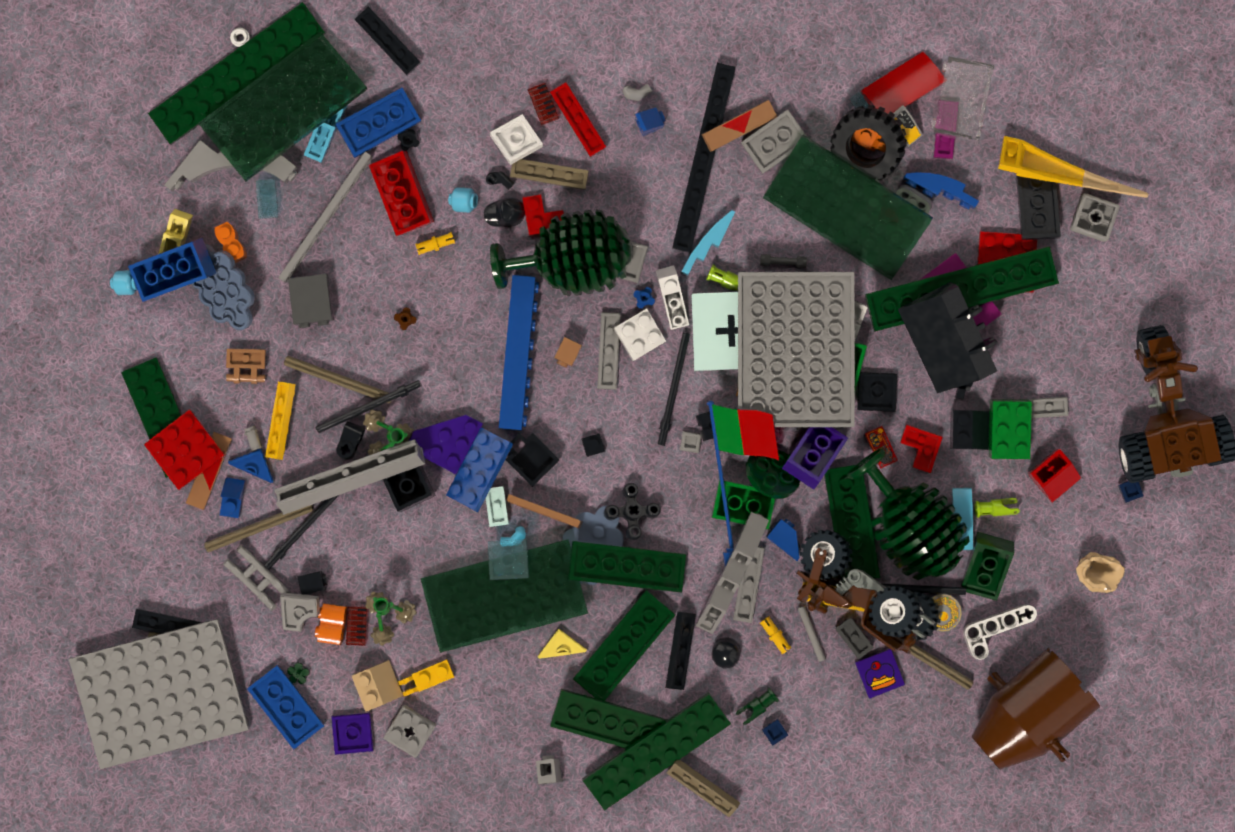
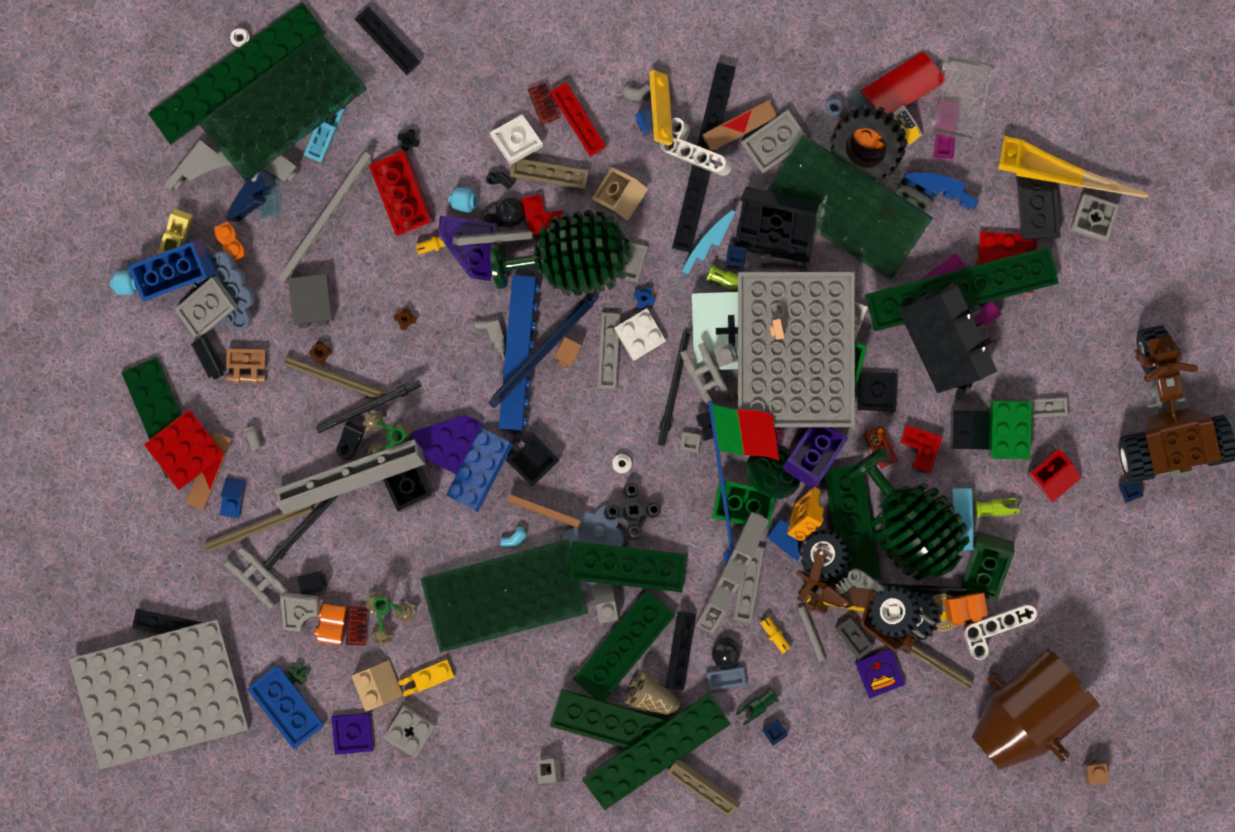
(206, 307): none -> light grey plate
(208, 358): none -> black brick
(251, 196): none -> dark blue slope
(254, 464): blue tile -> none
(280, 420): yellow plate -> none
(315, 352): none -> reddish brown plate
(378, 122): blue plate -> none
(471, 257): none -> dark purple plate
(492, 237): none -> light grey tile
(495, 334): none -> light grey piece
(497, 507): light aqua plate -> none
(508, 559): clear light blue plate -> none
(543, 350): none -> dark blue piece
(561, 645): light yellow tile -> none
(593, 445): black plate -> none
(605, 602): none -> light grey slope
(619, 193): none -> tan slope
(622, 469): none -> white plate
(650, 695): none -> dark tan cone
(661, 107): none -> yellow plate
(672, 297): white slope -> none
(696, 153): none -> white beam
(708, 366): none -> light grey piece
(725, 355): none -> light grey brick
(726, 678): none -> sand blue tile
(736, 256): none -> dark blue plate
(776, 329): none -> light nougat plate
(777, 224): none -> black piece
(806, 515): none -> light orange plate
(839, 103): none -> sand blue plate
(965, 608): none -> orange brick
(1096, 773): none -> medium nougat brick
(1103, 575): tan hair -> none

